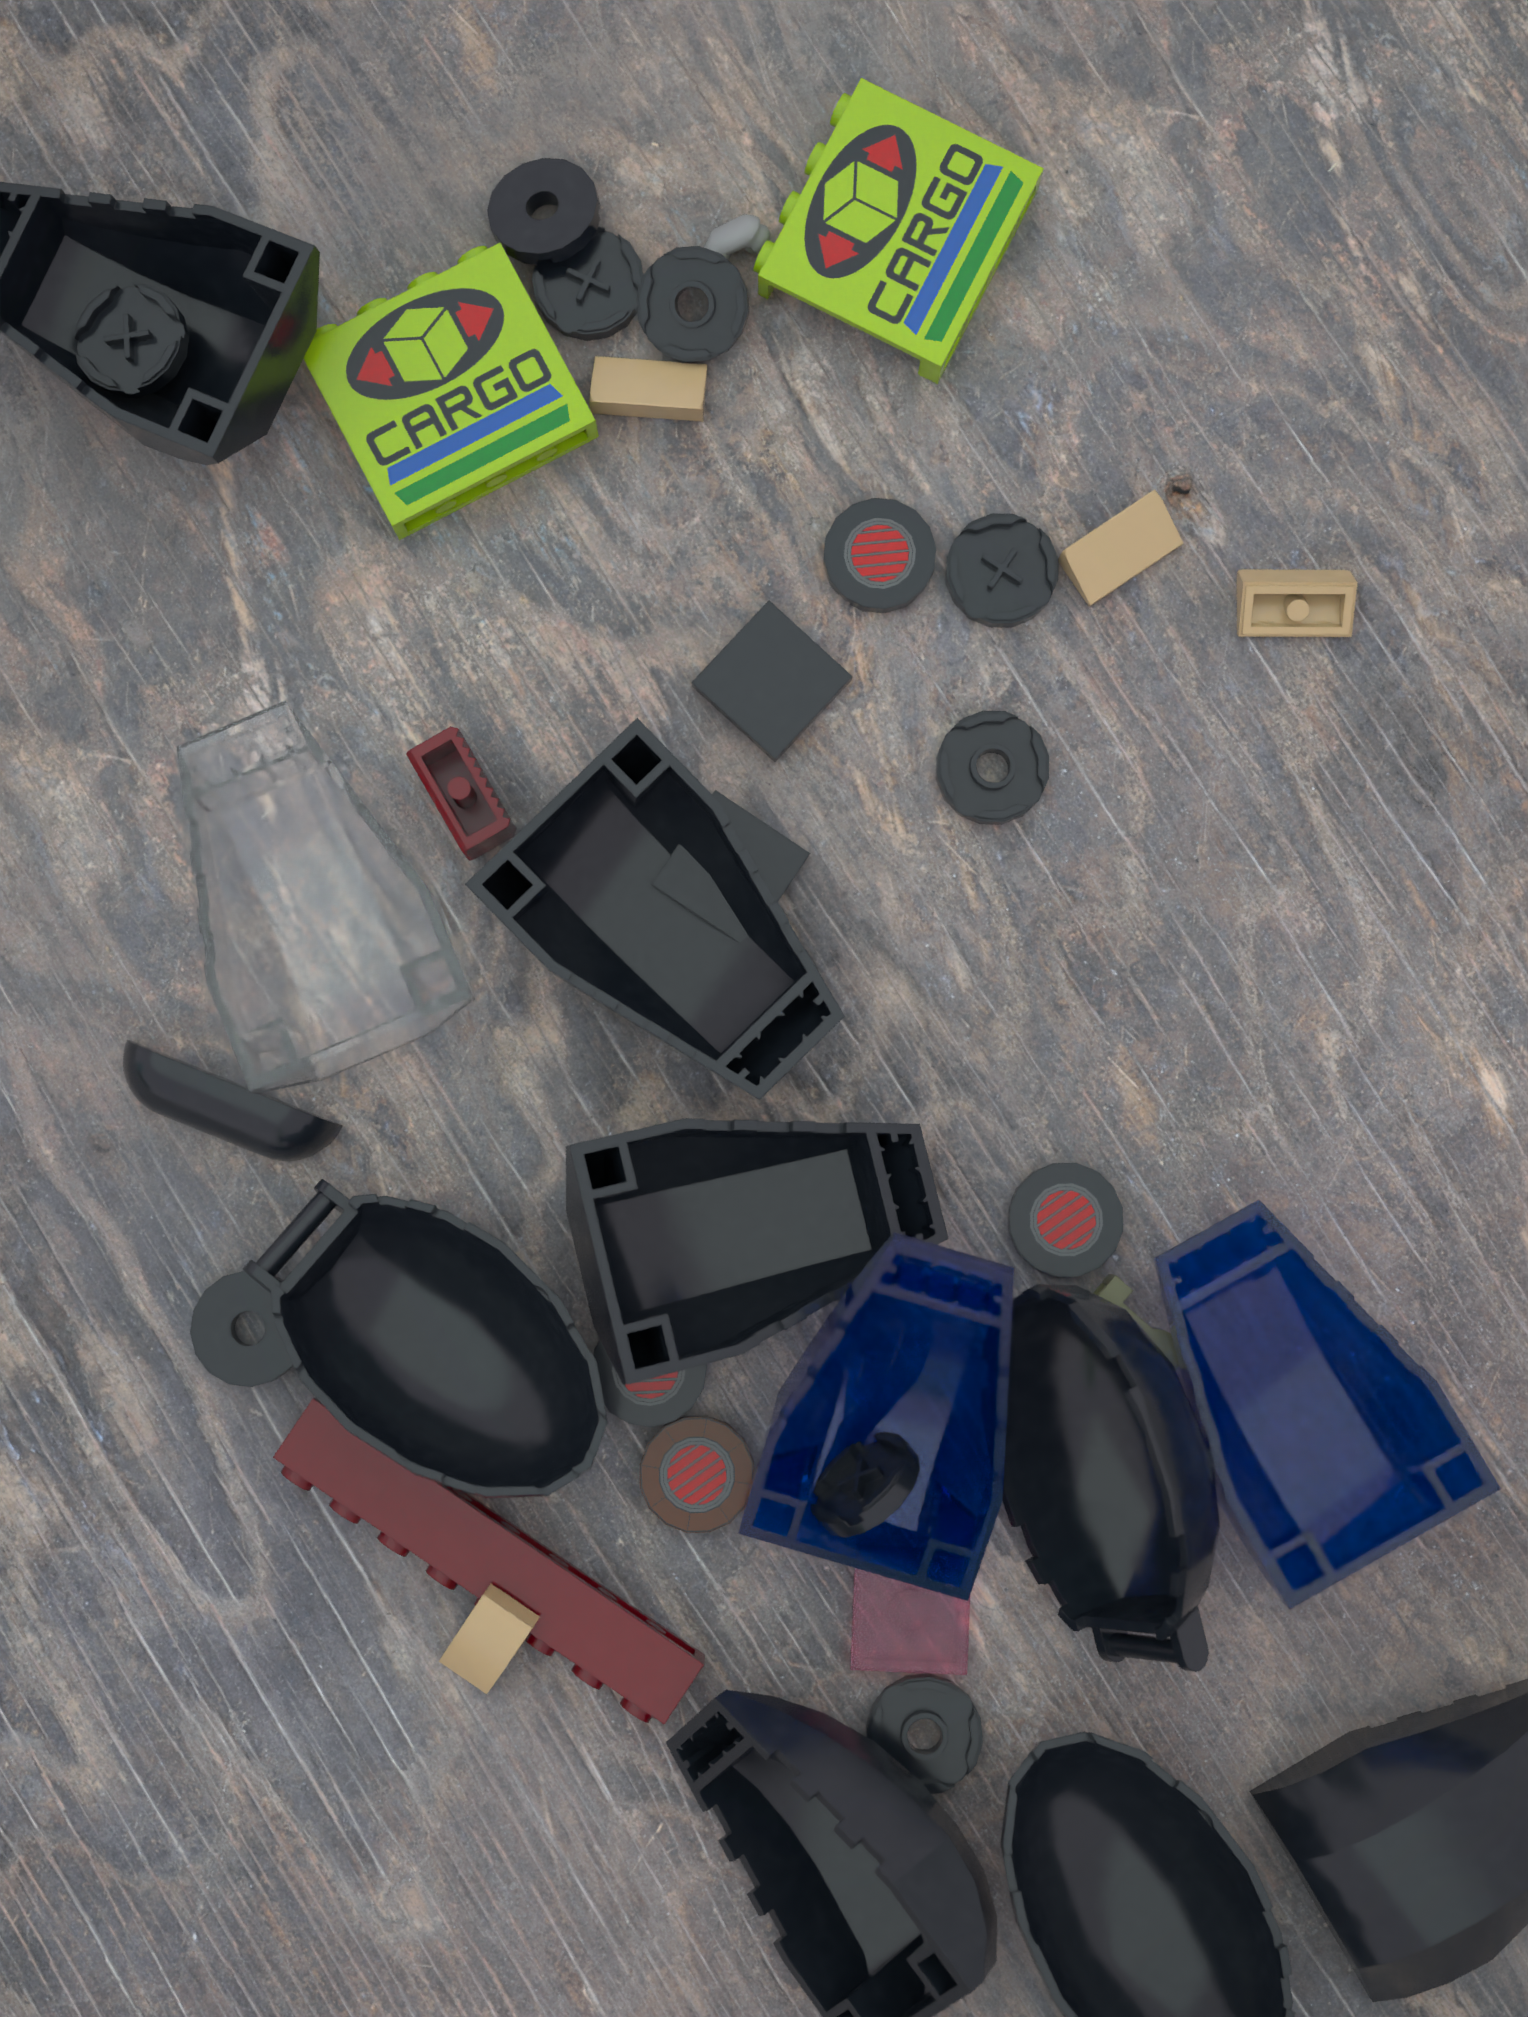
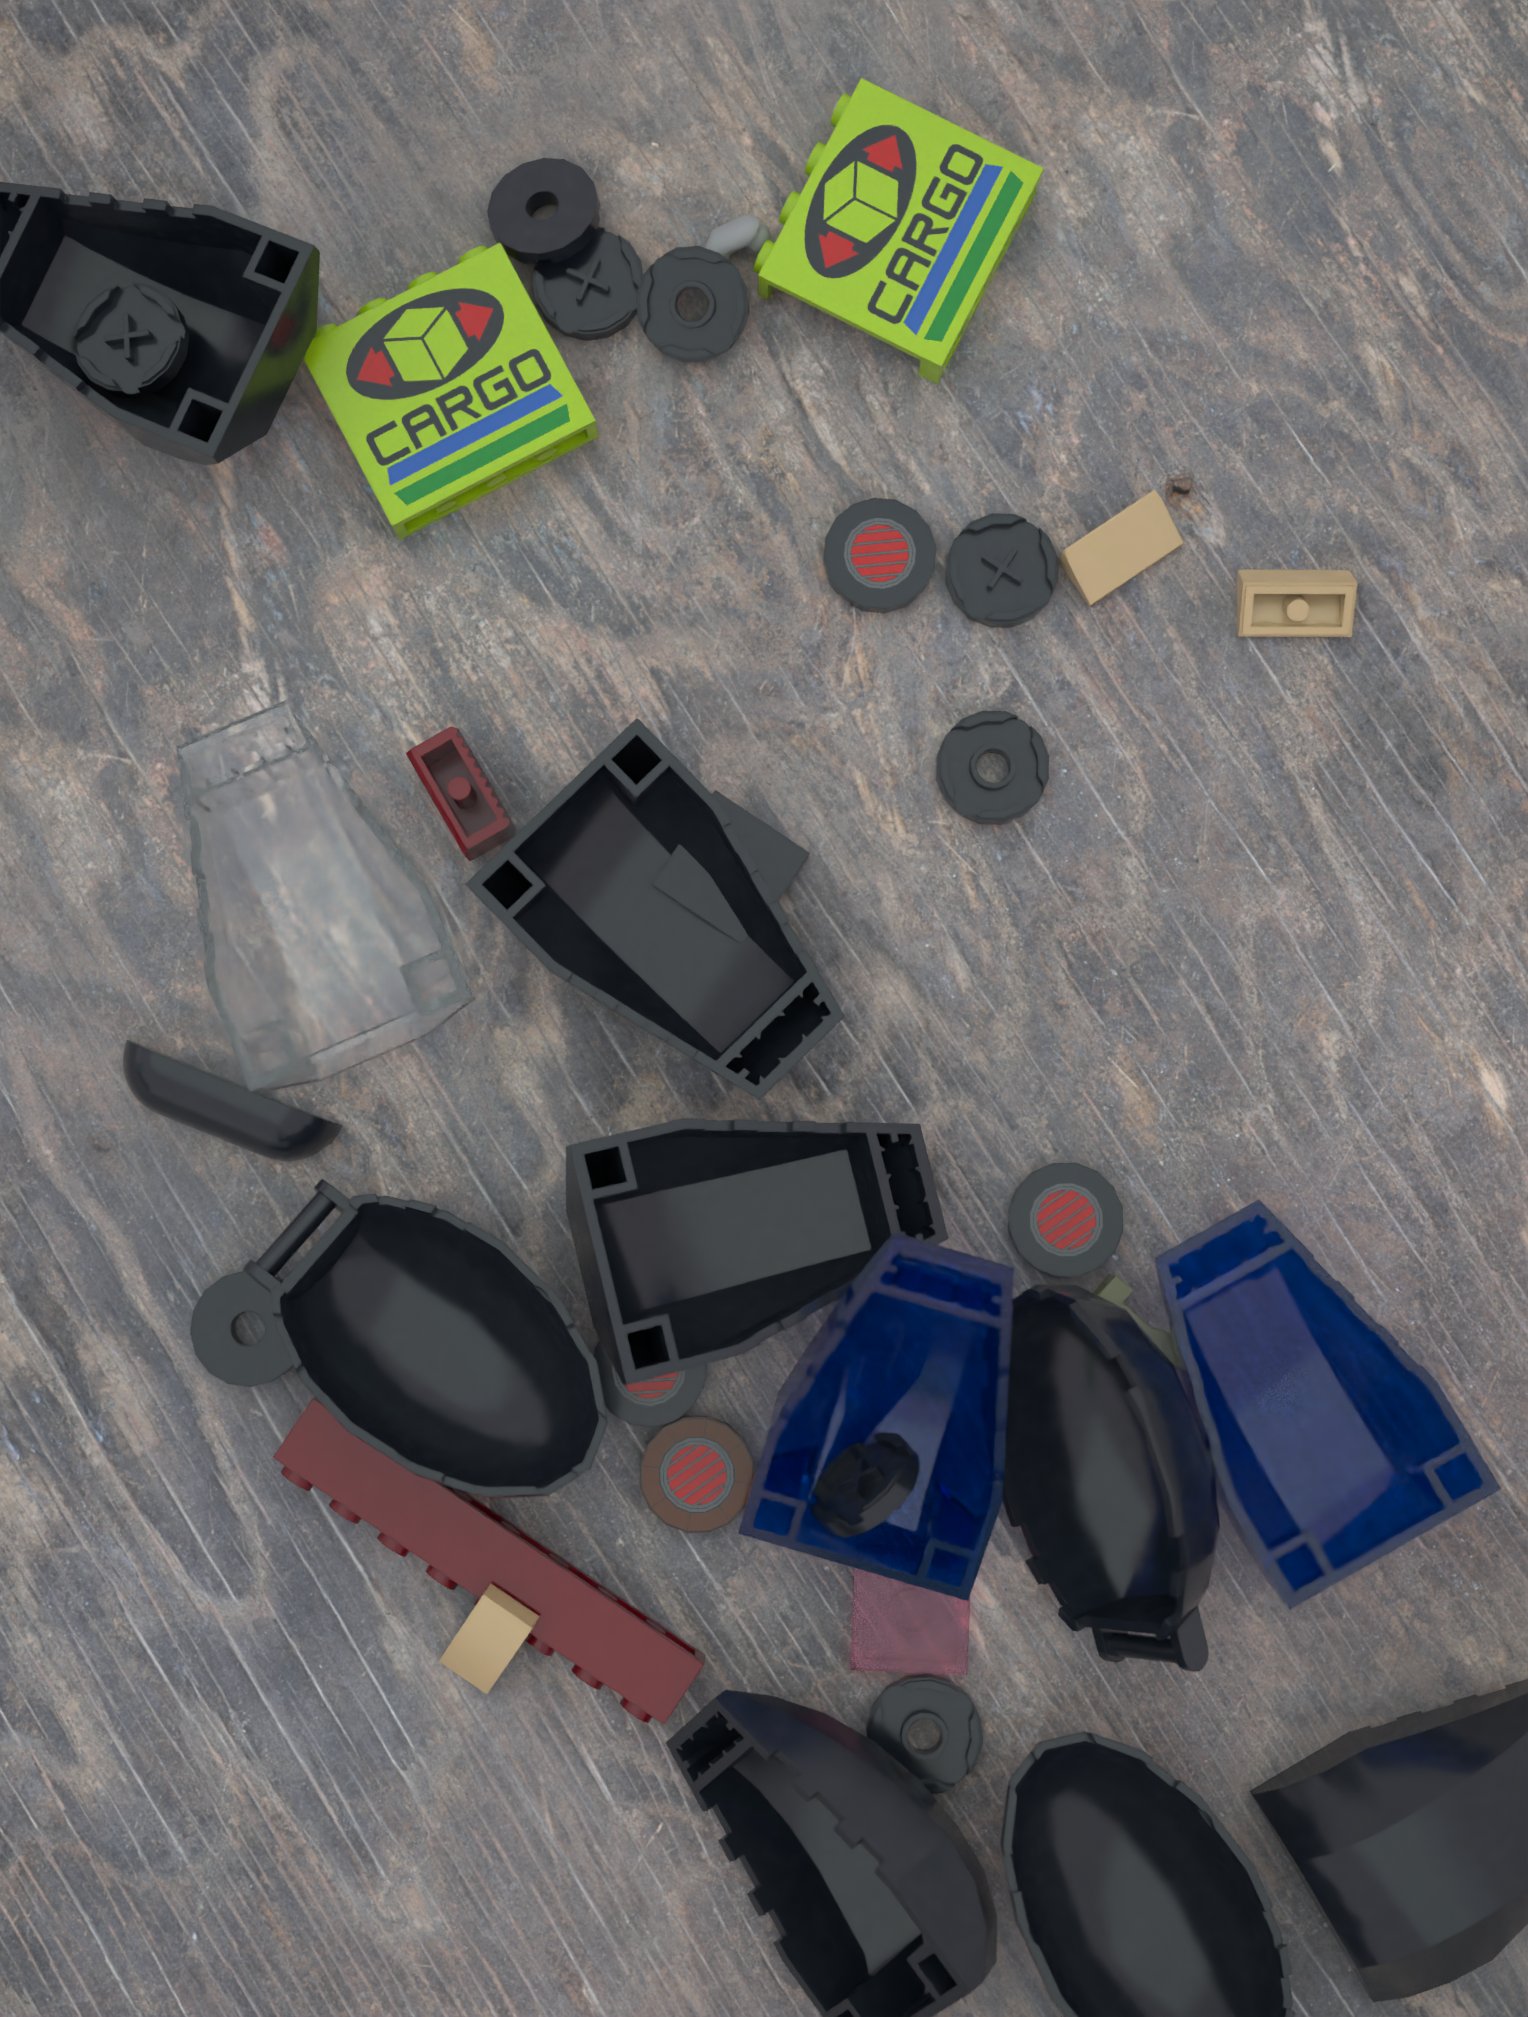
(648, 388): tan slope -> none
(771, 681): black tile -> none

